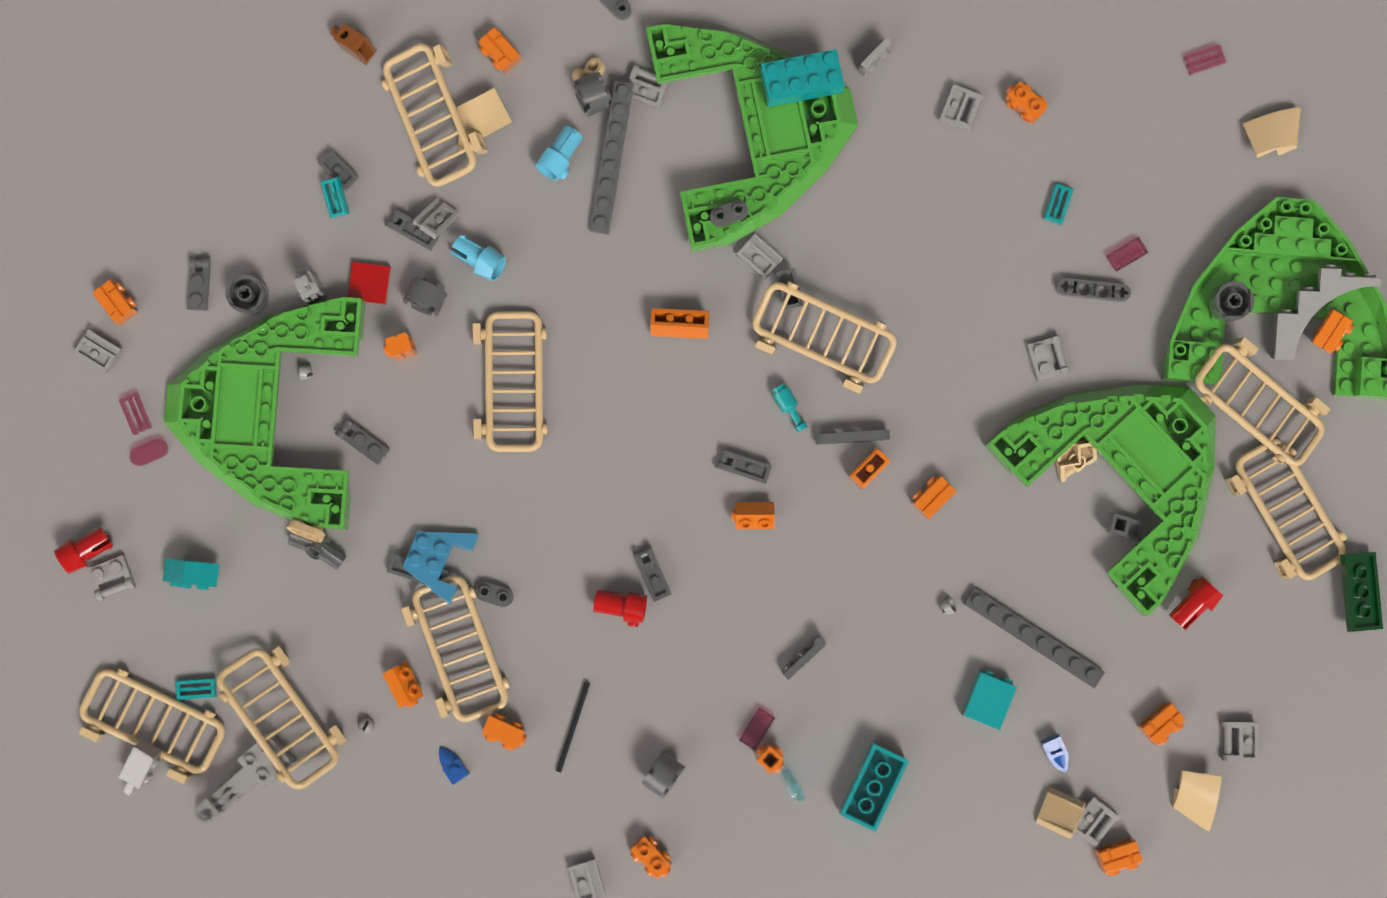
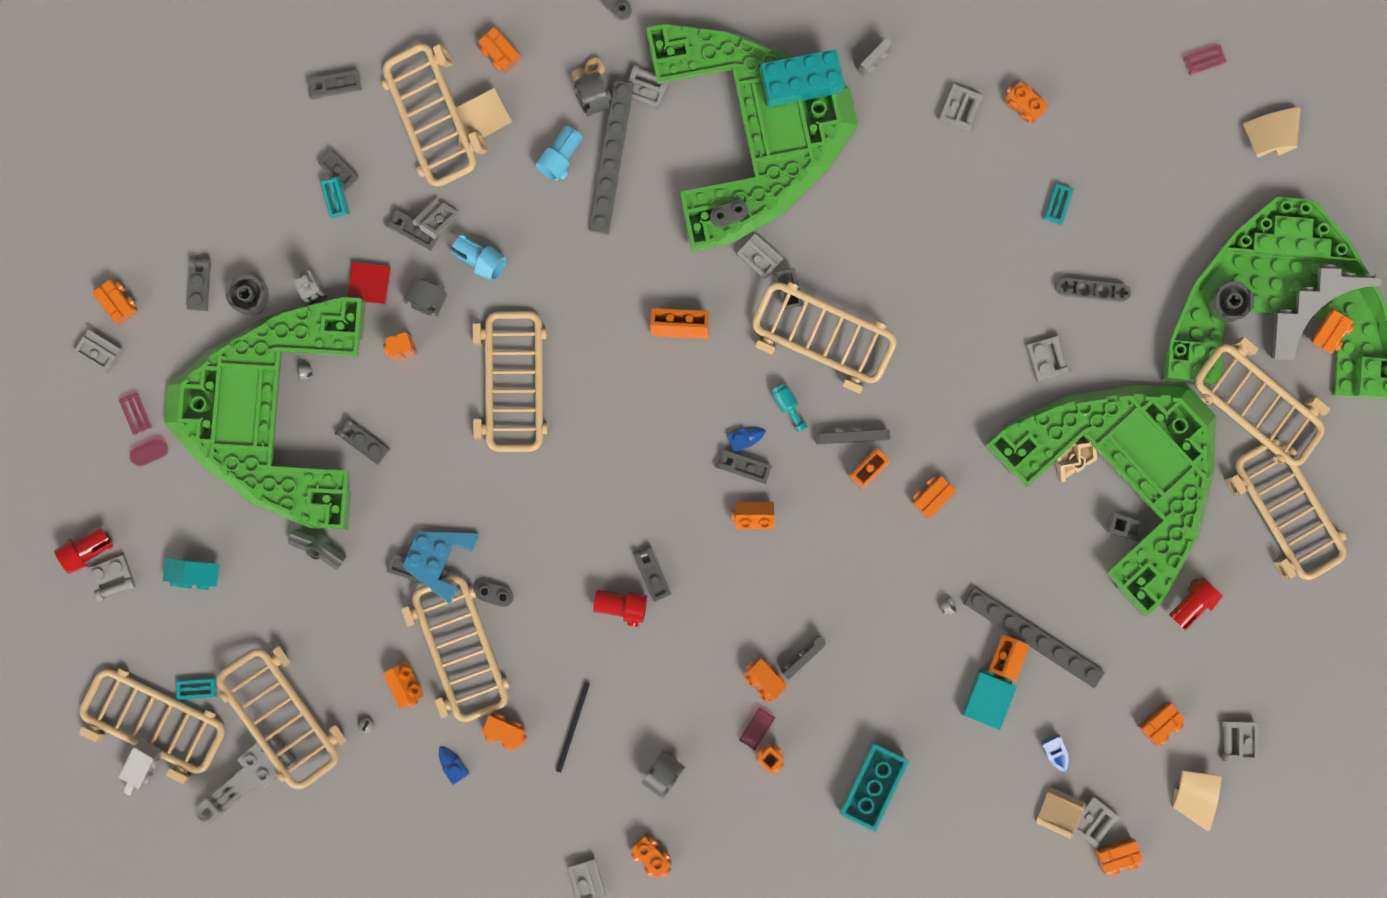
(300, 528): tan plate -> none
(334, 84): none -> dark grey plate
(353, 43): dark orange torso -> none
(745, 438): none -> blue plate
(763, 678): none -> orange brick
(793, 788): clear light blue plate -> none
(1009, 658): none -> orange brick
(1127, 254): clear pink tile -> none
(1361, 591): dark green plate -> none

